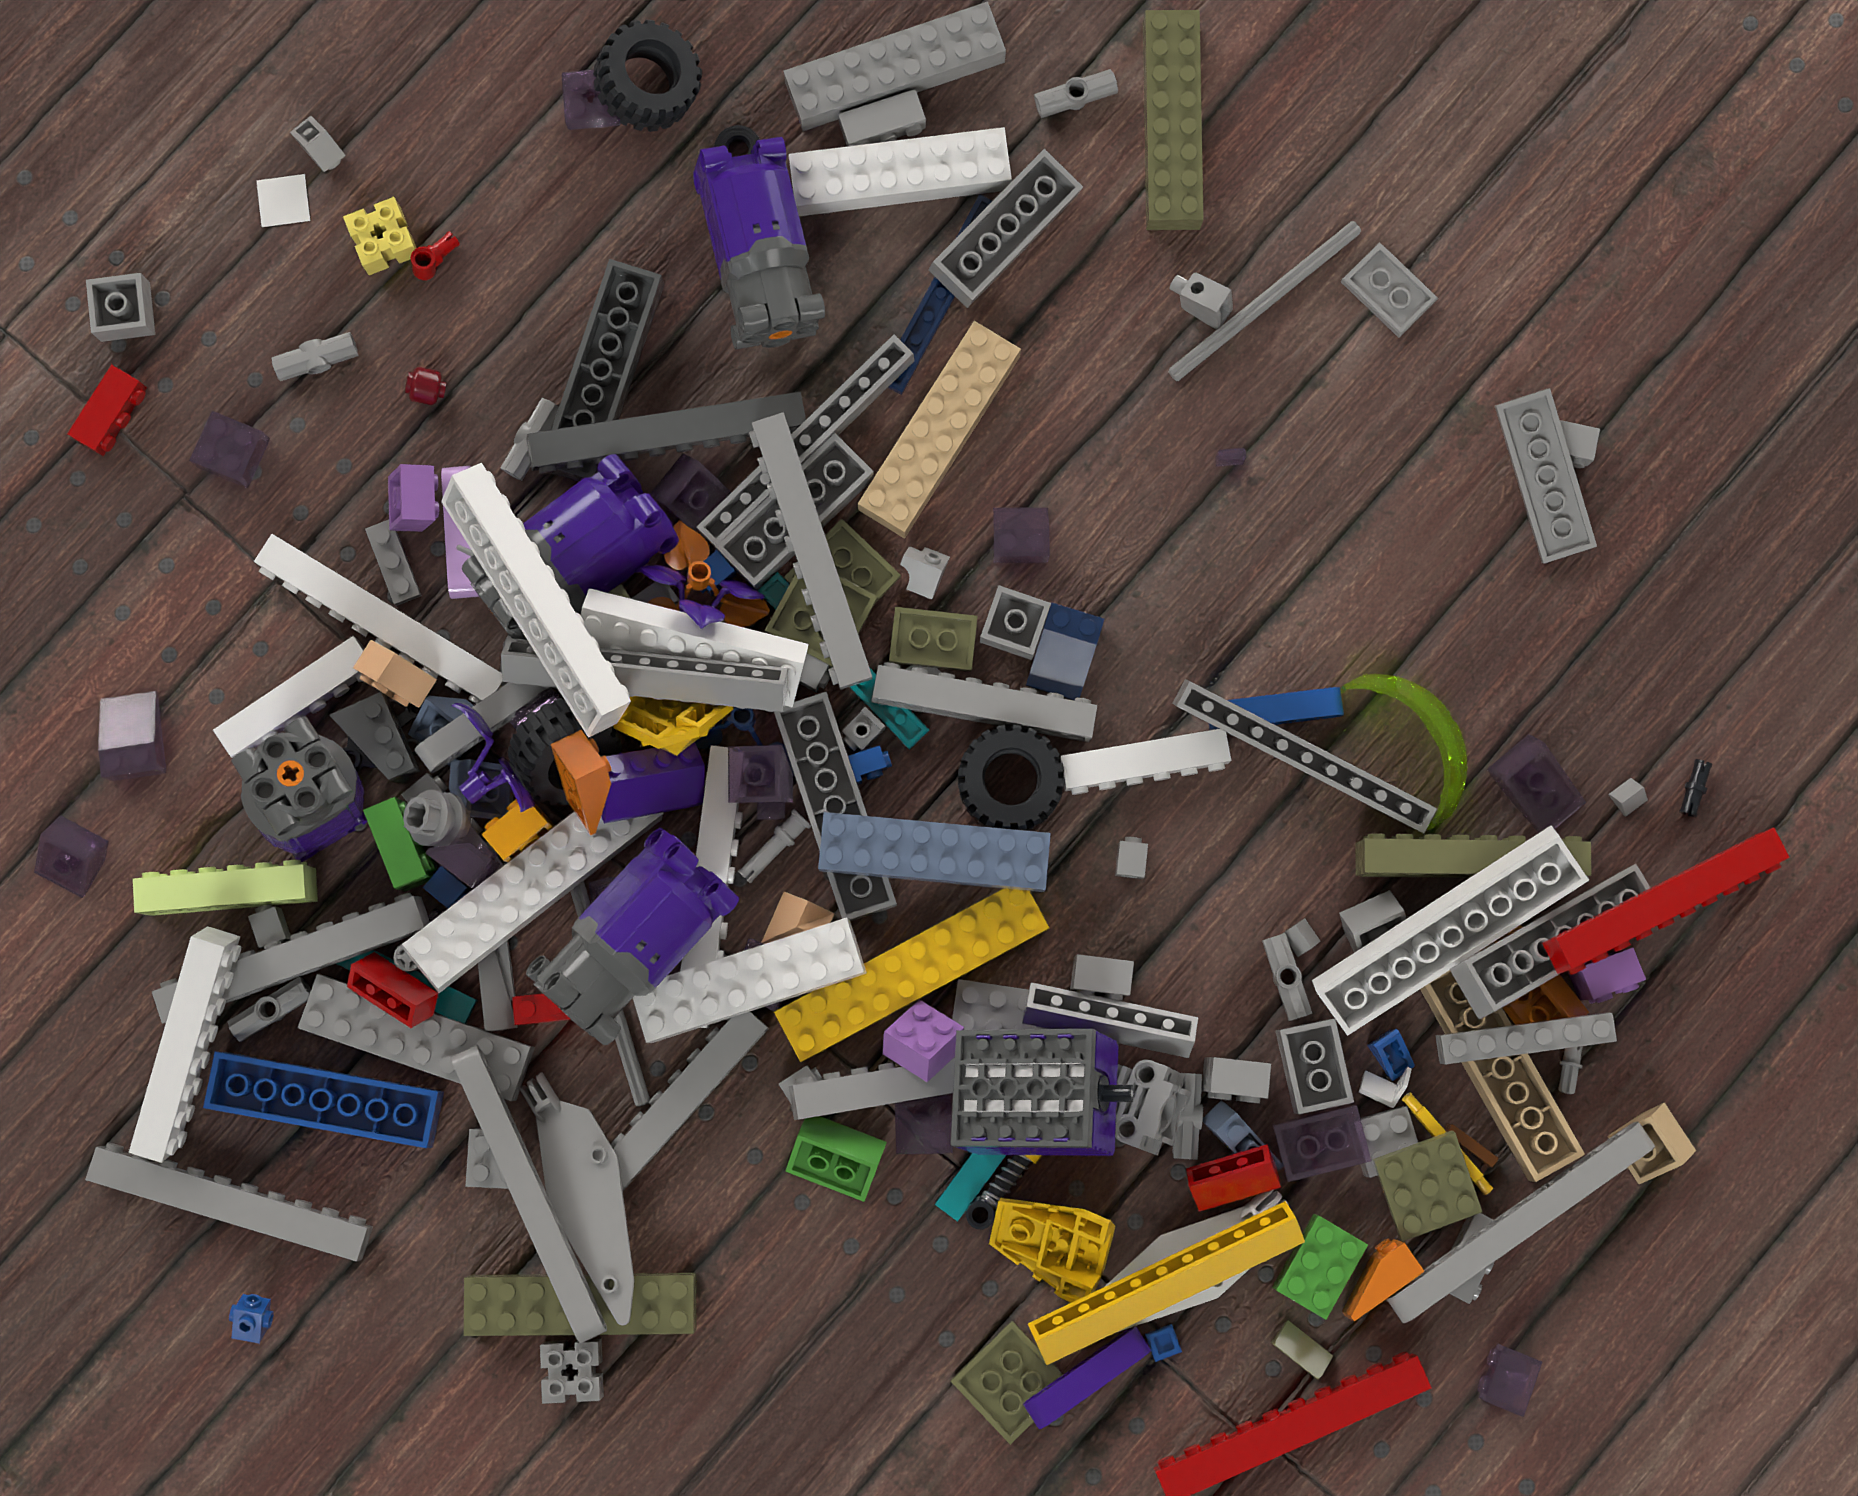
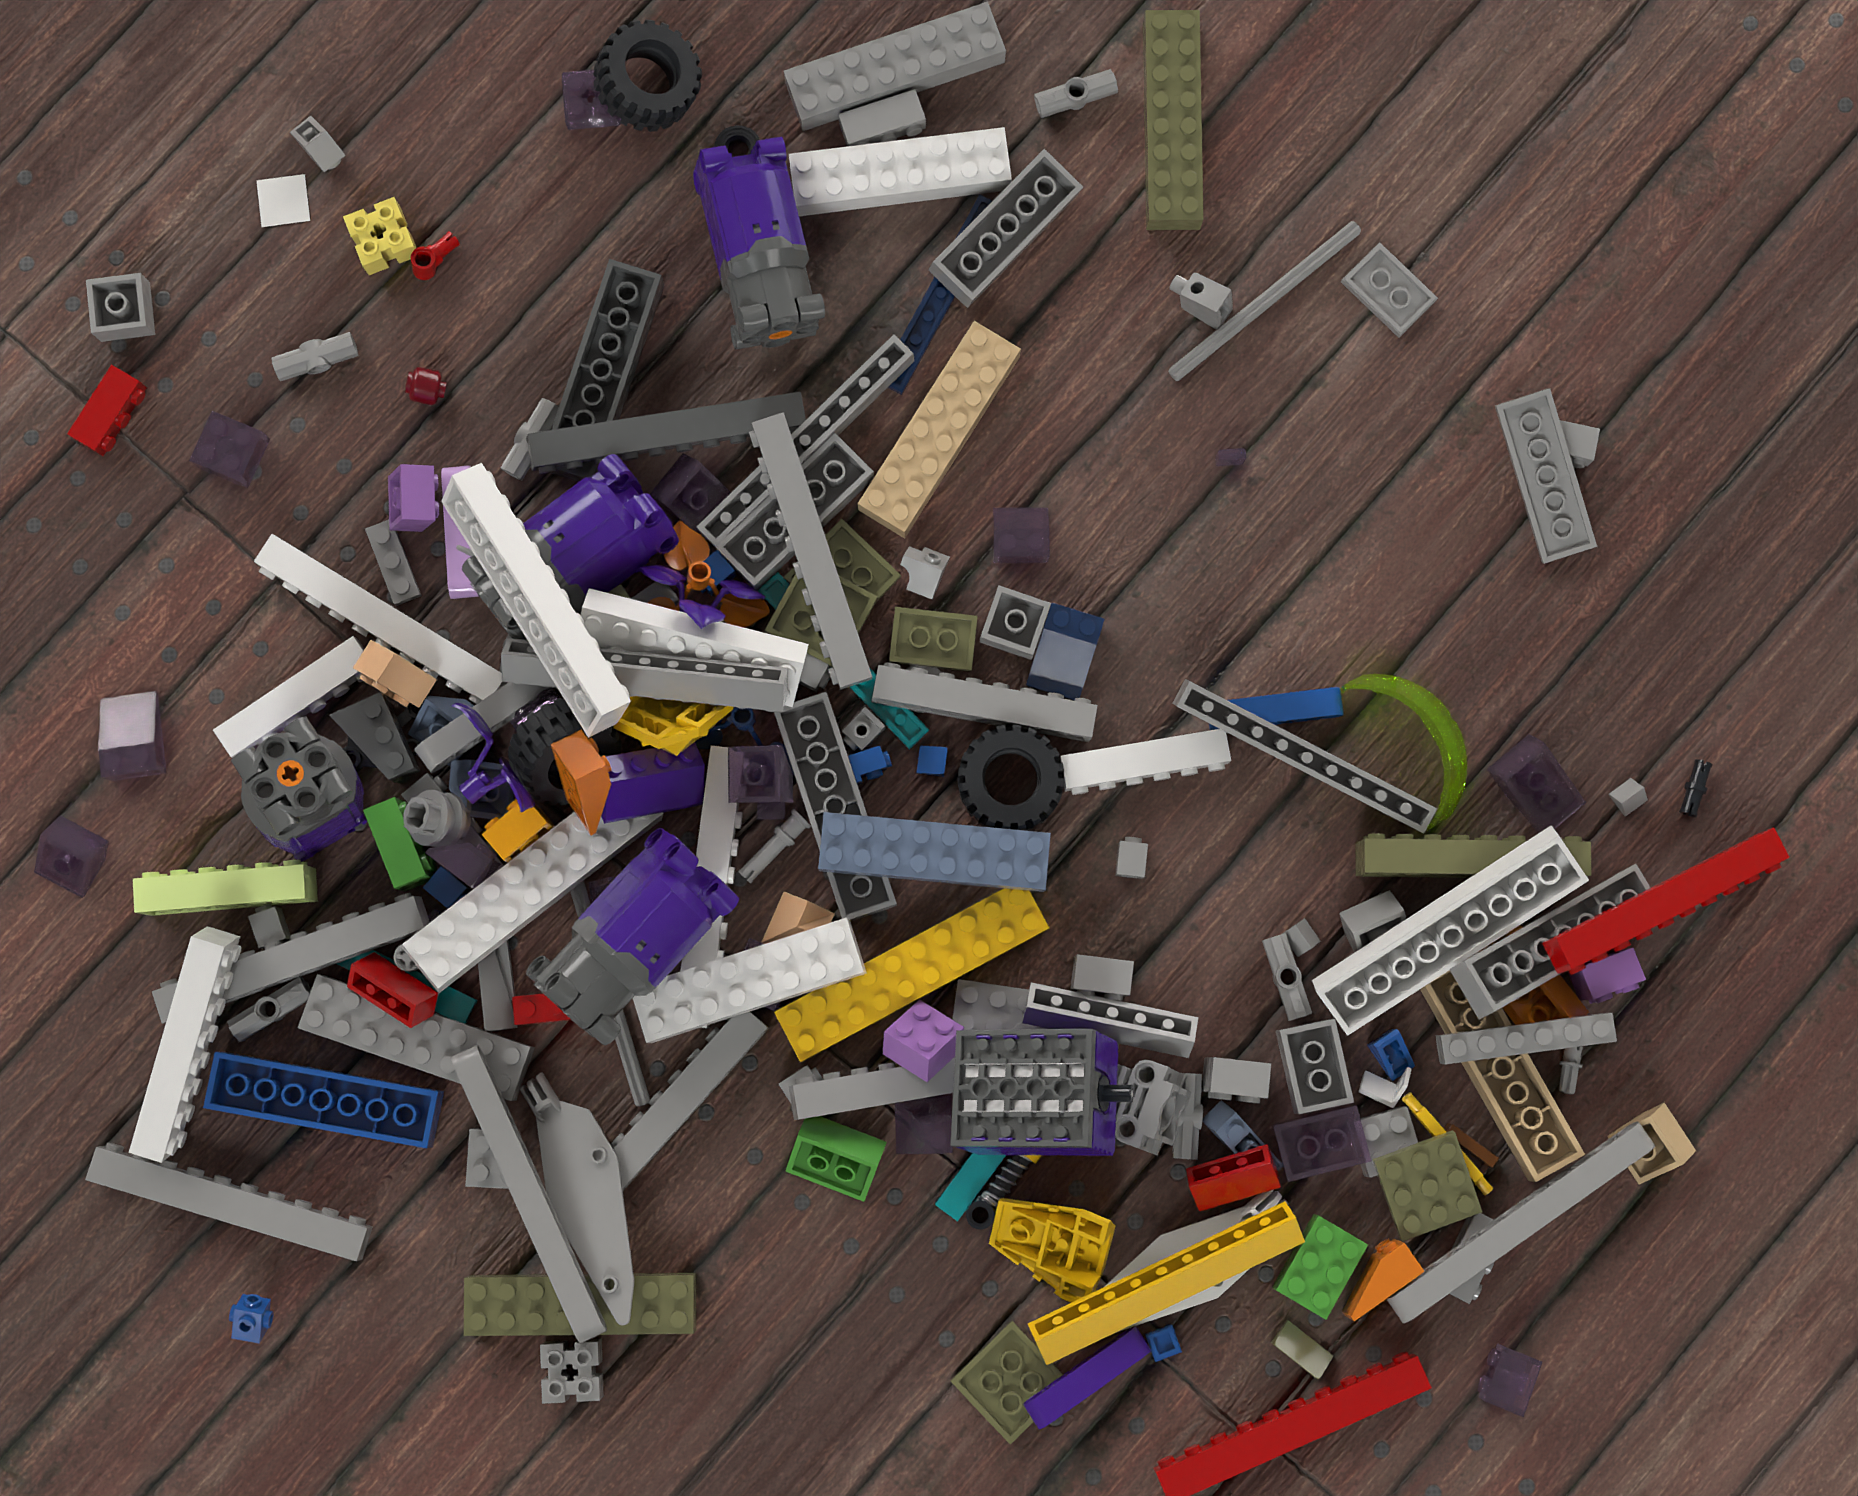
(932, 760): none -> blue slope

